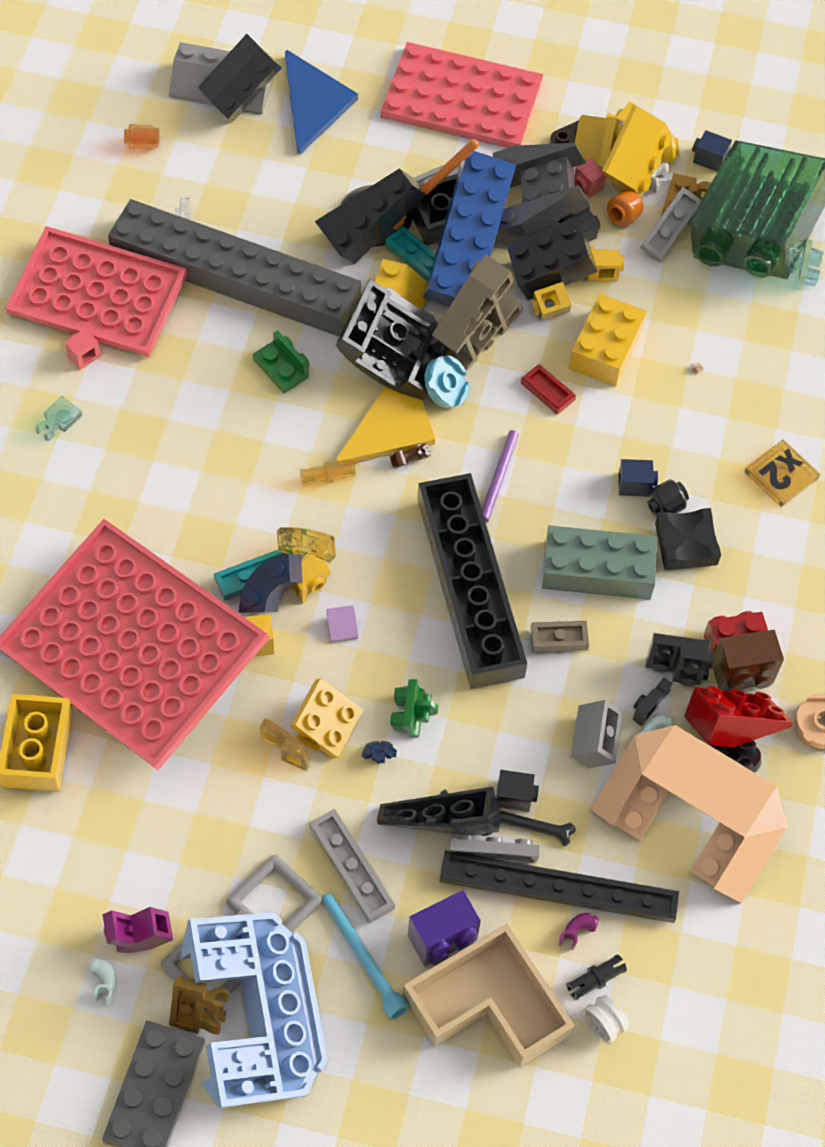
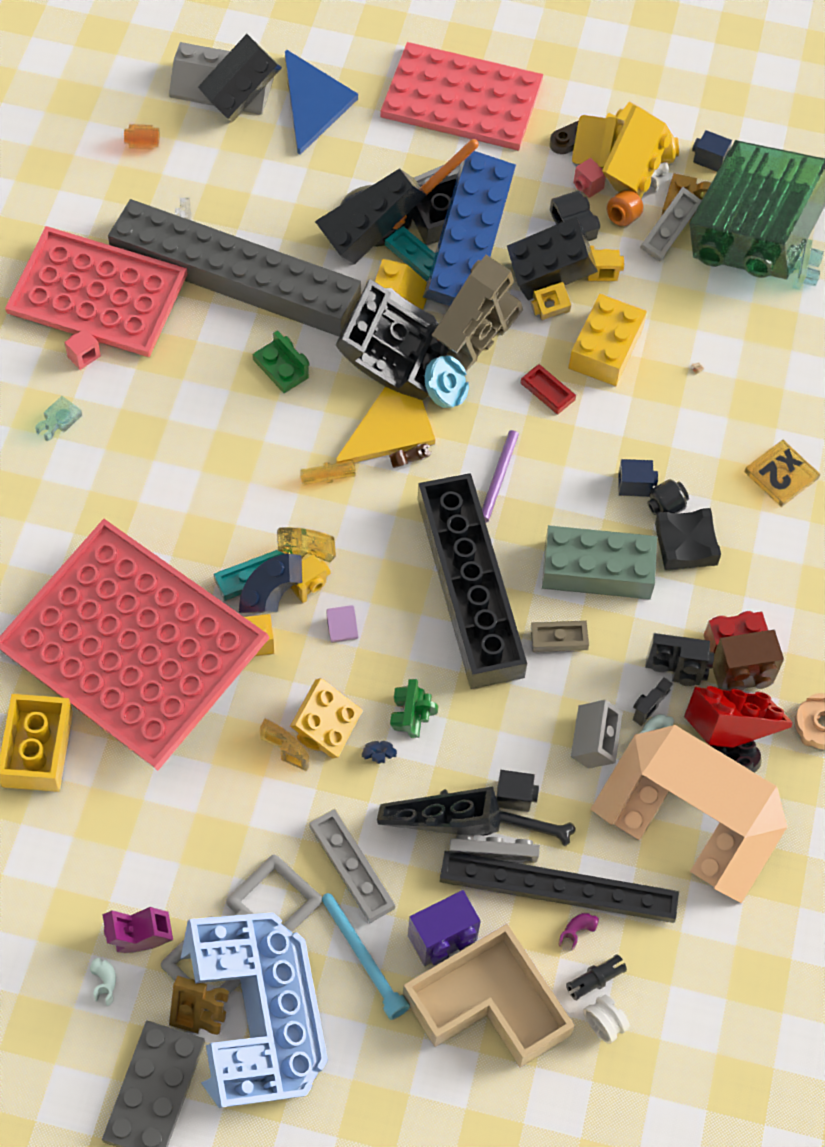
(546, 187): dark grey wedge -> none

